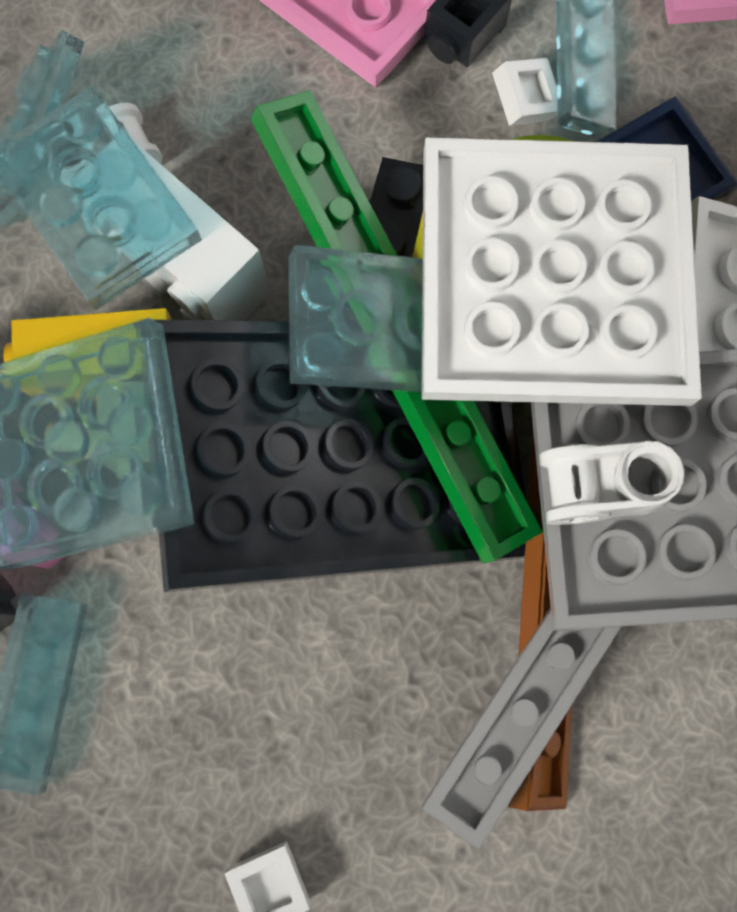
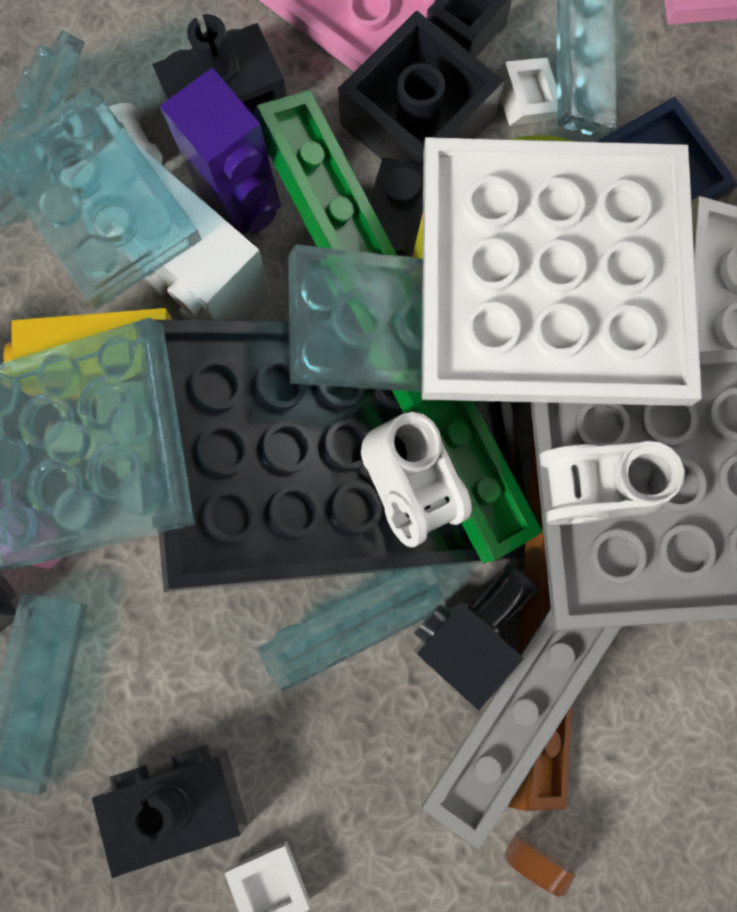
(169, 812): none -> black brick
(224, 152): none -> dark purple brick
(236, 55): none -> black brick
(351, 626): none -> clear light blue plate
(417, 90): none -> black brick
(417, 481): none -> white piece
(469, 642): none -> black brick
(539, 866): none -> dark orange tile

